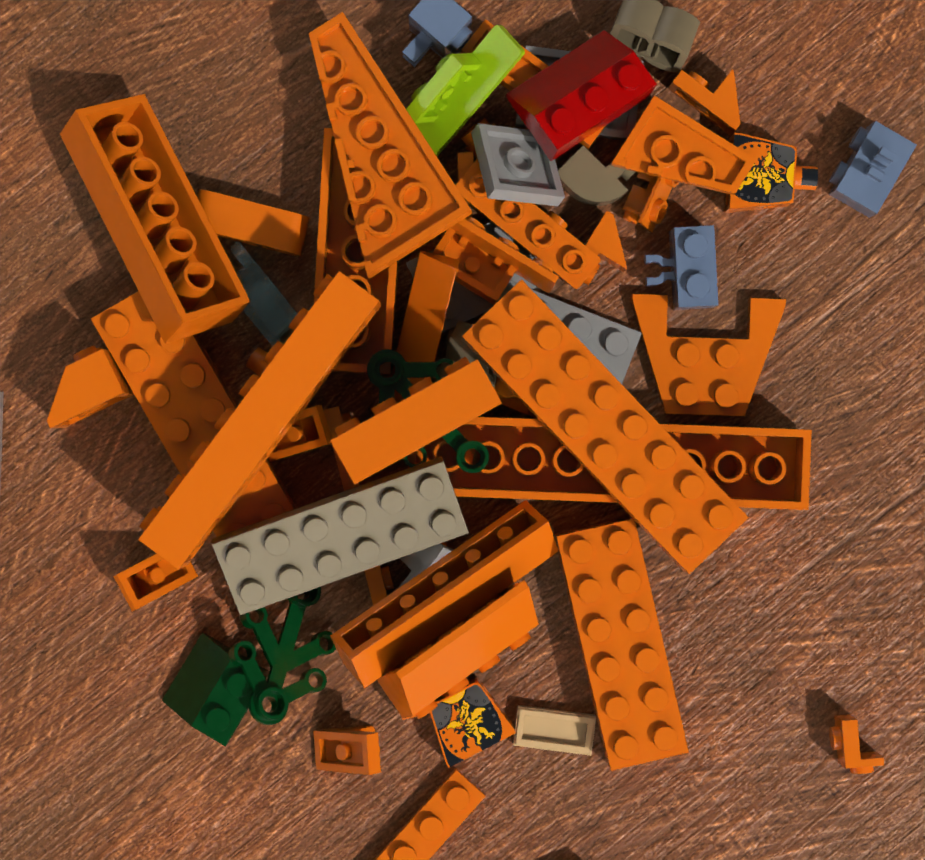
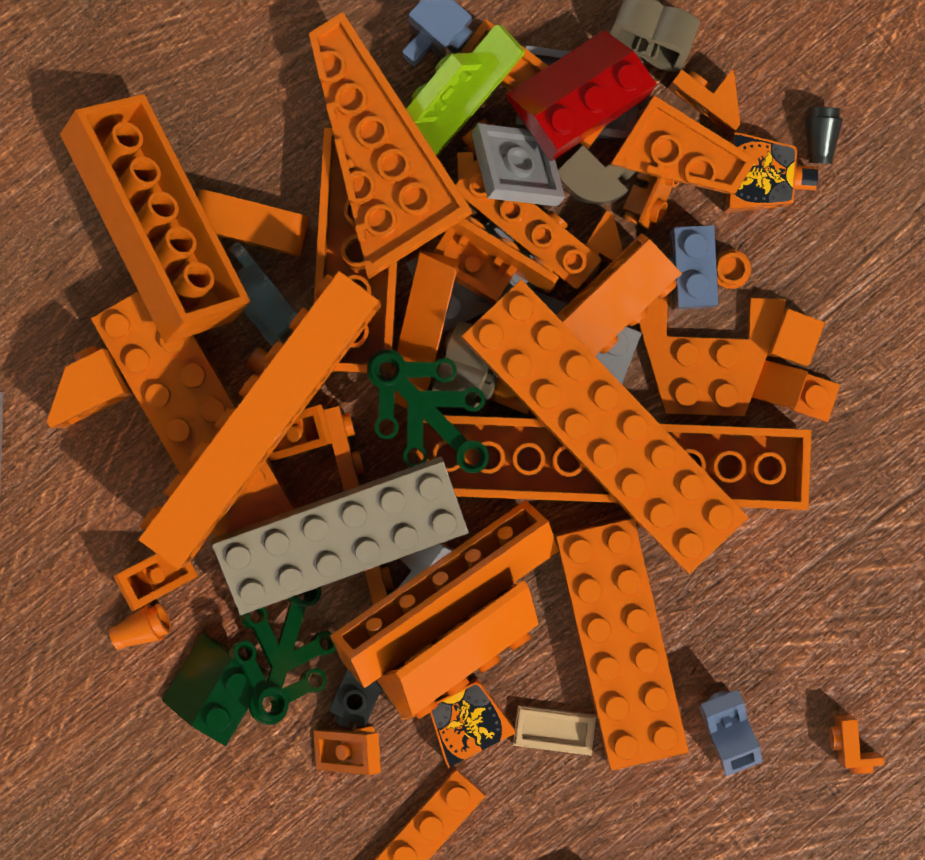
(142, 627): none -> orange cone
(347, 715): none -> pearl dark grey brick
(415, 421): orange piece -> none
(620, 295): none -> orange brick
(730, 732): none -> sand blue brick
(732, 269): none -> orange plate
(796, 337): none -> orange panel
(796, 391): none -> orange slope
(822, 133): none -> pearl dark grey cone
(871, 169): sand blue brick -> none

